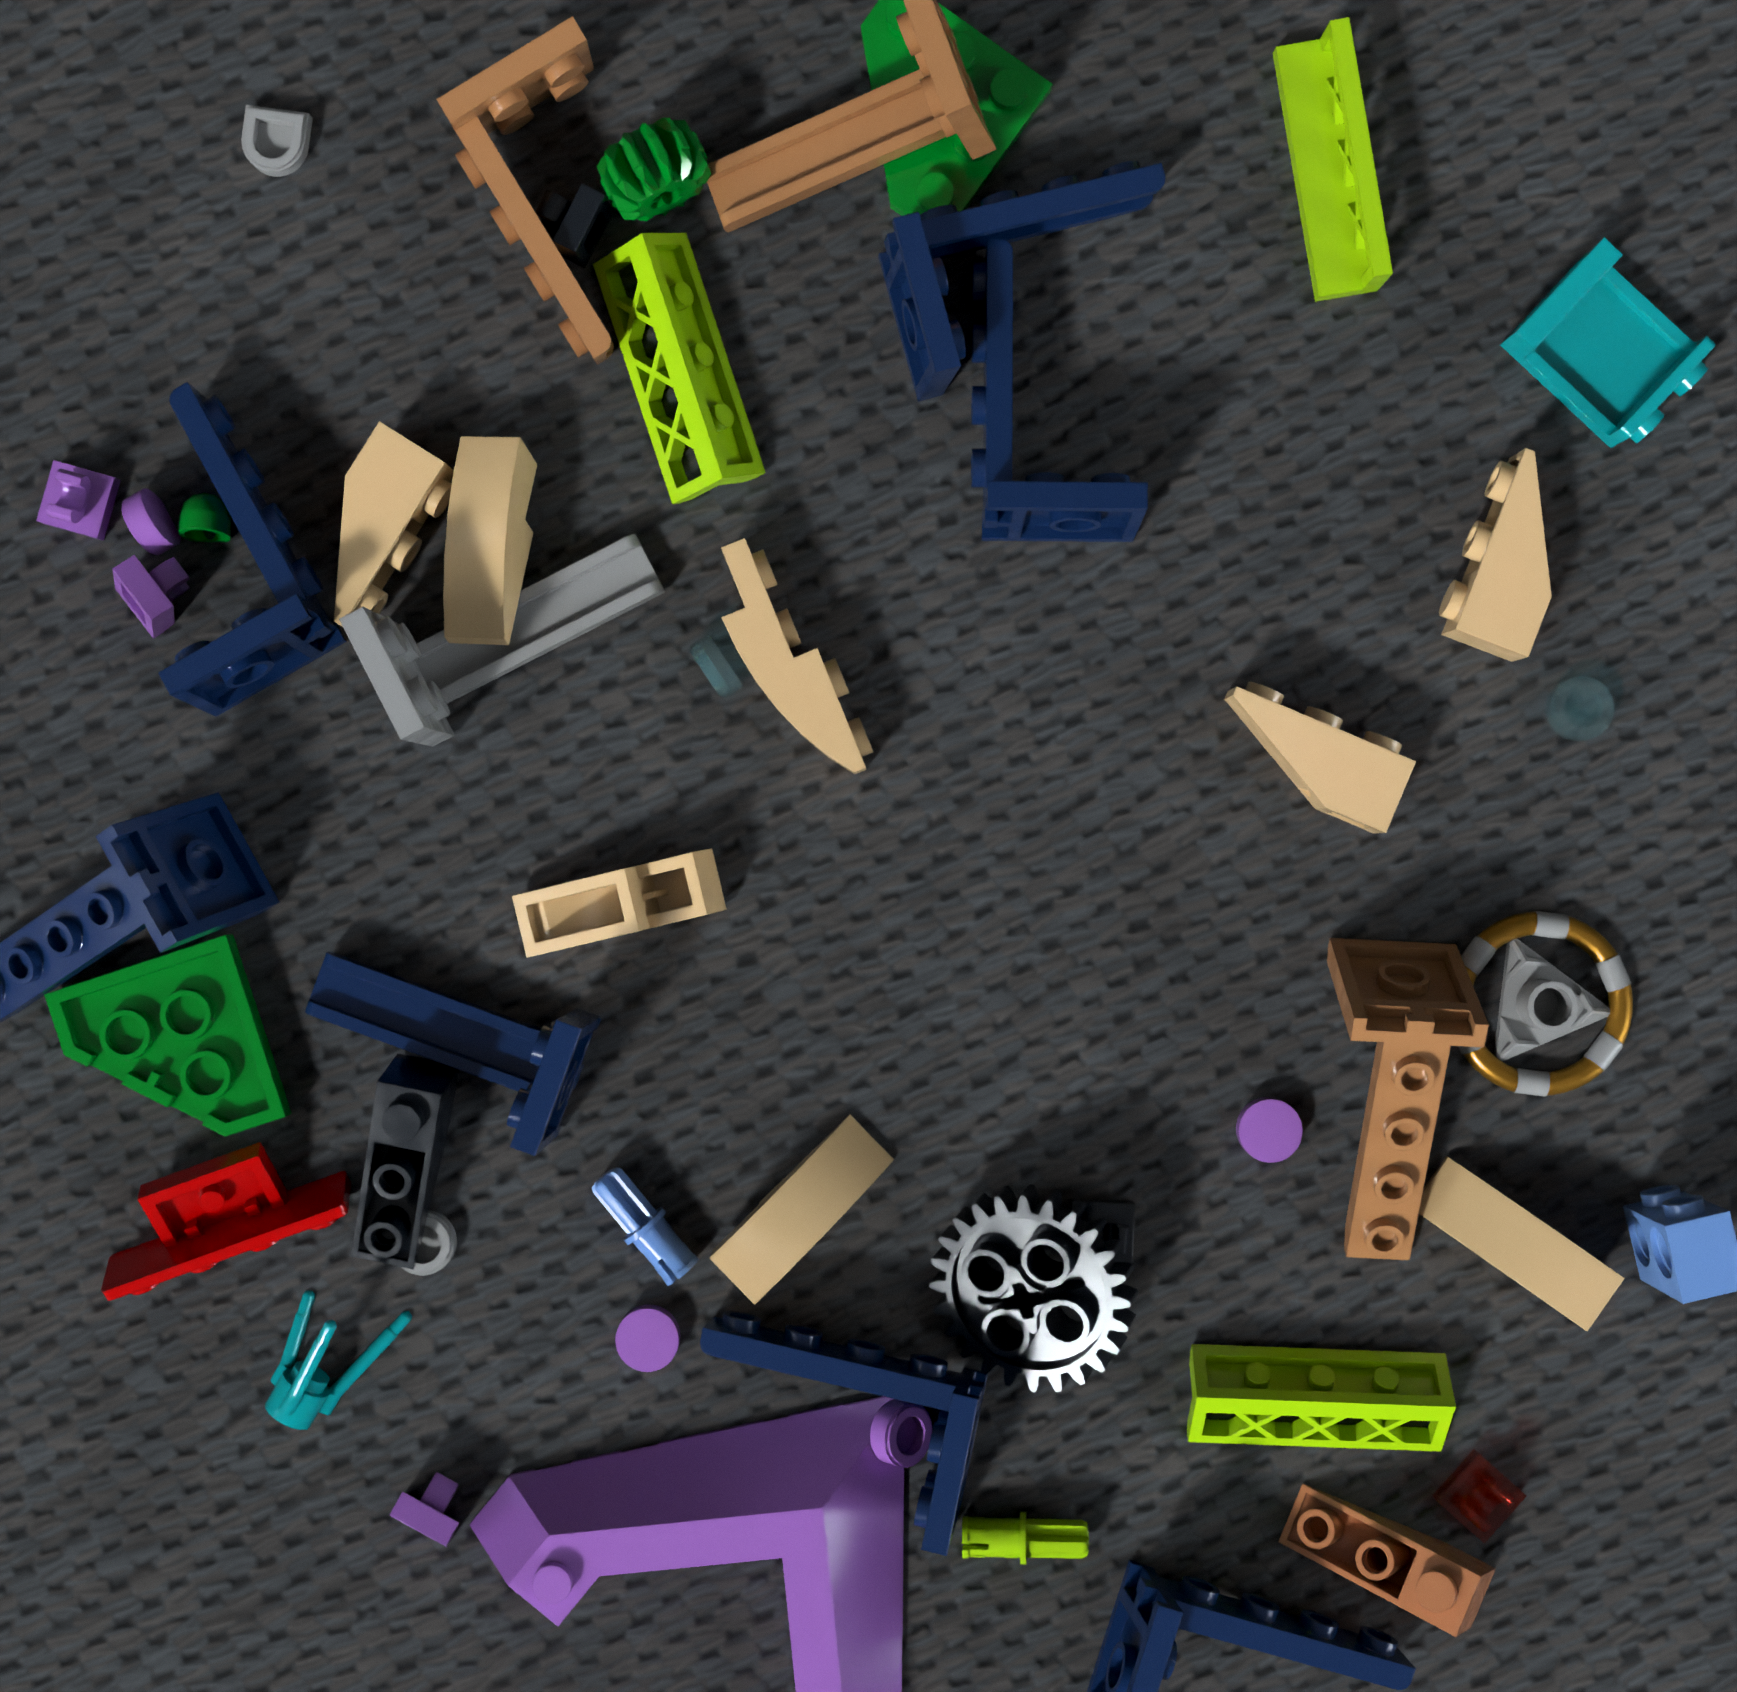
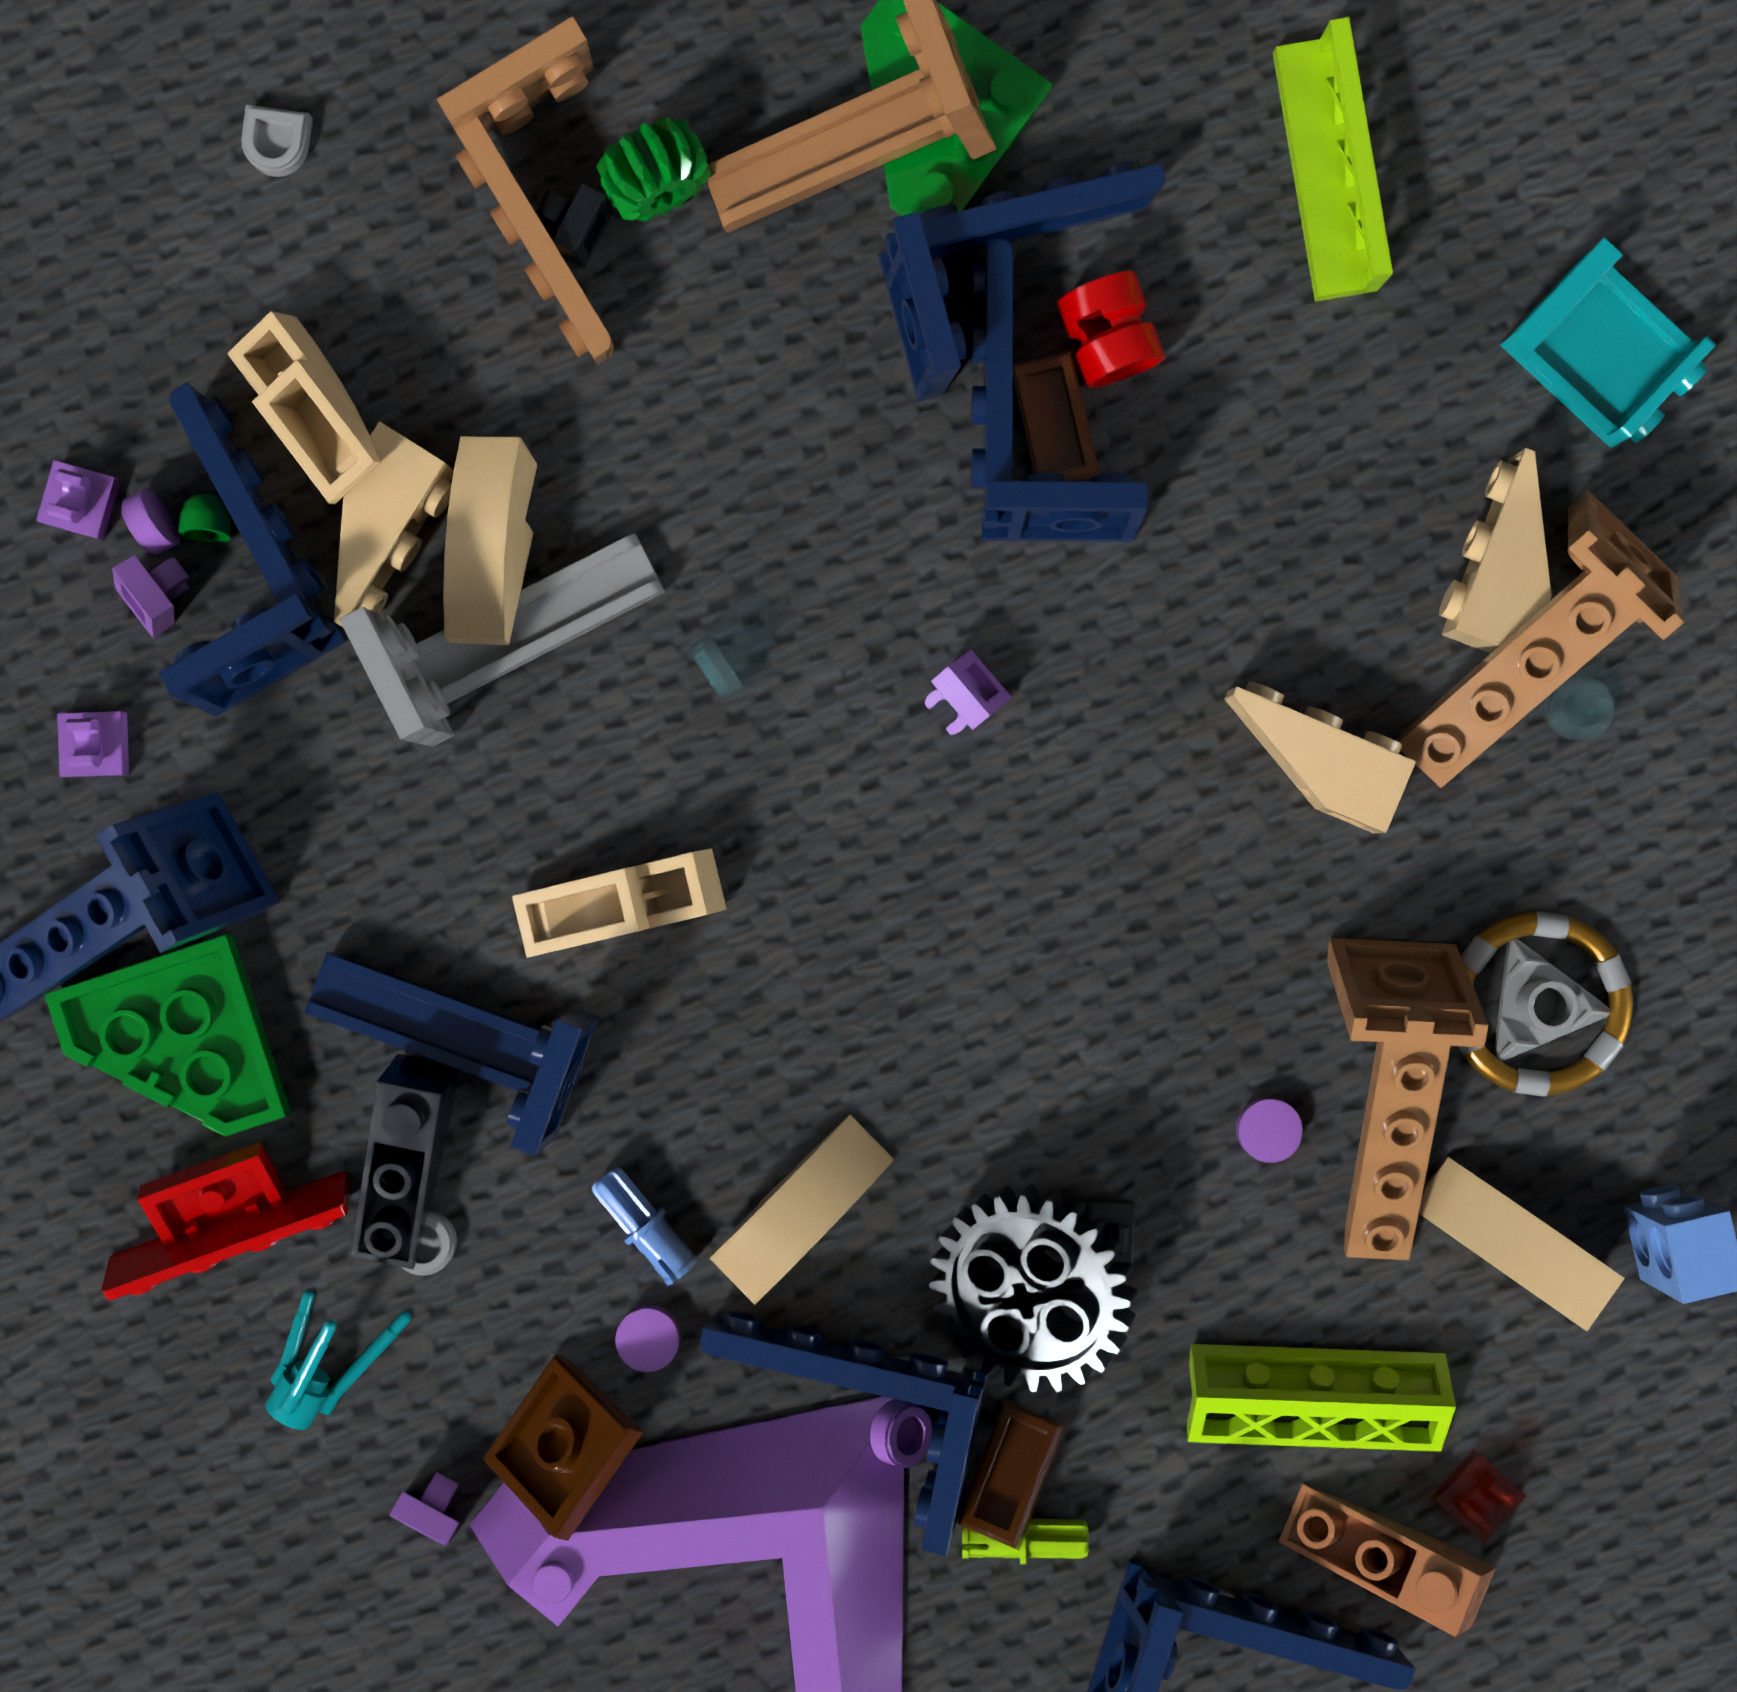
(93, 744): none -> medium lavender tile
(306, 404): none -> tan slope
(562, 1447): none -> reddish brown tile
(686, 358): lime fence -> none
(798, 686): tan slope -> none
(969, 690): none -> medium lavender tile
(1011, 1475): none -> reddish brown tile
(1054, 417): none -> reddish brown tile
(1109, 352): none -> red wheel
(1617, 587): none -> medium nougat bracket

